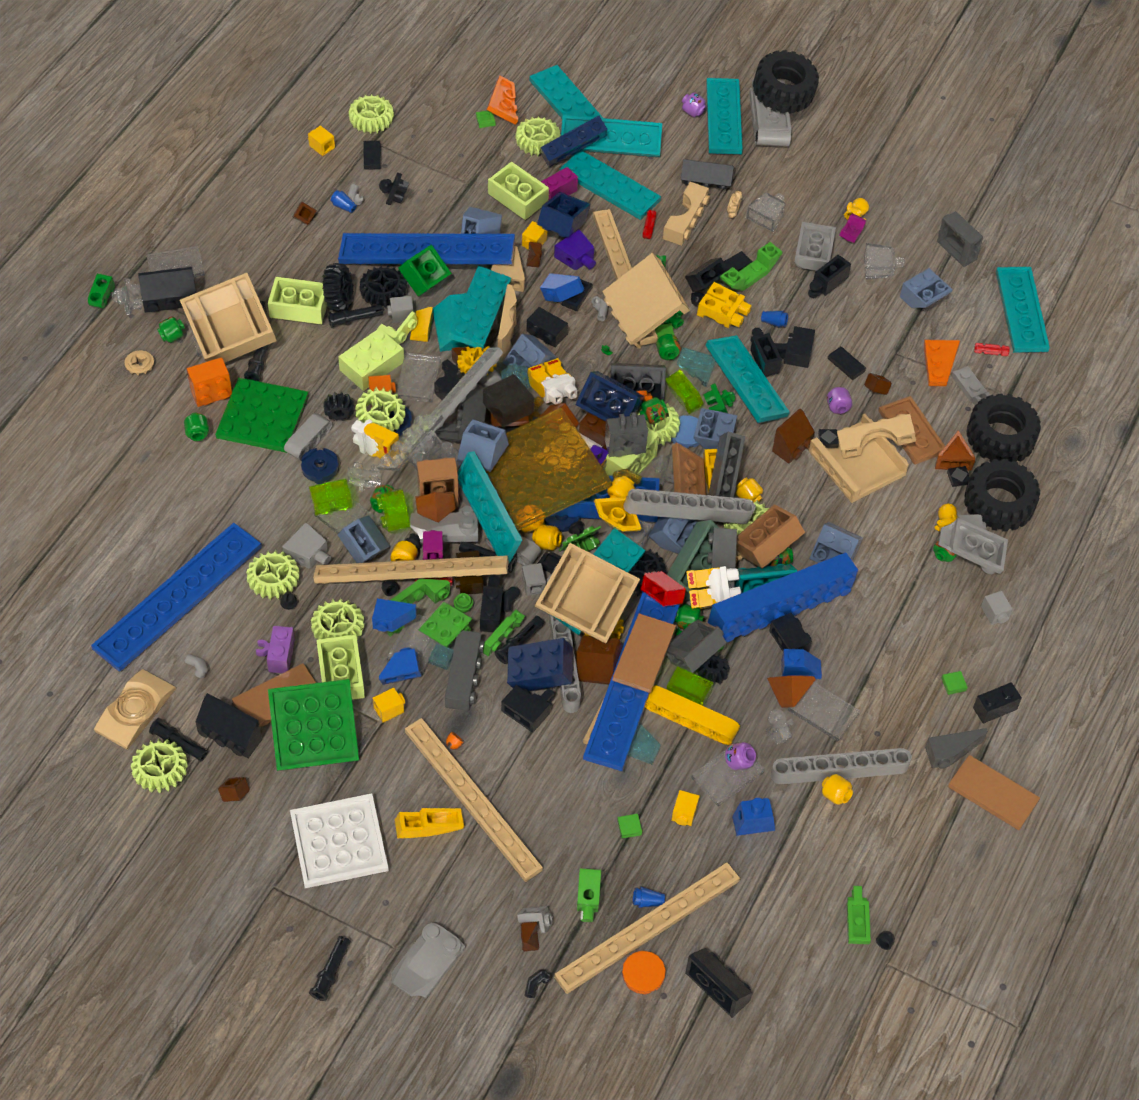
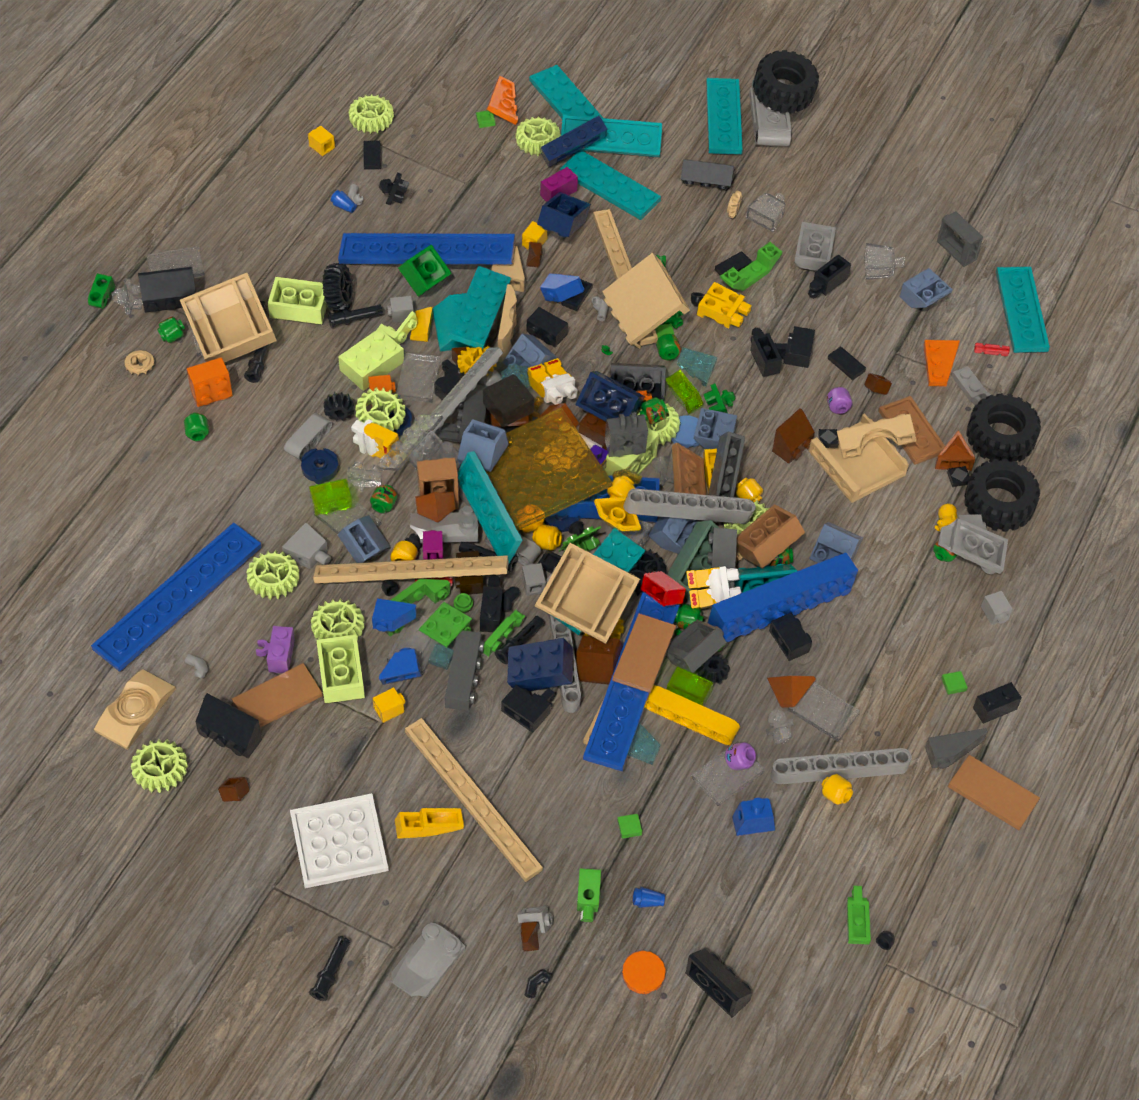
(171, 733): black pin -> none
(262, 414): green plate -> none
(288, 601): black piece -> none
(304, 213): reddish brown slope -> none
(313, 725): green plate -> none
(372, 288): black gear -> none
(394, 510): clear neon green brick -> none
(455, 740): orange hinge -> none
(481, 222): sand blue slope -> none
(518, 190): yellowish green brick -> none
(575, 251): dark purple torso -> none
(646, 928): tan plate -> none
(649, 224): red axle -> none
(679, 227): tan arch -> none
(685, 808): yellow brick -> none
(693, 104): medium lavender head -> none
(706, 274): black brick -> none
(747, 379): teal plate -> none
(775, 318): blue cone -> none
(800, 663): blue slope -> none
(853, 228): magenta bracket -> none
(858, 207): yellow animal -> none

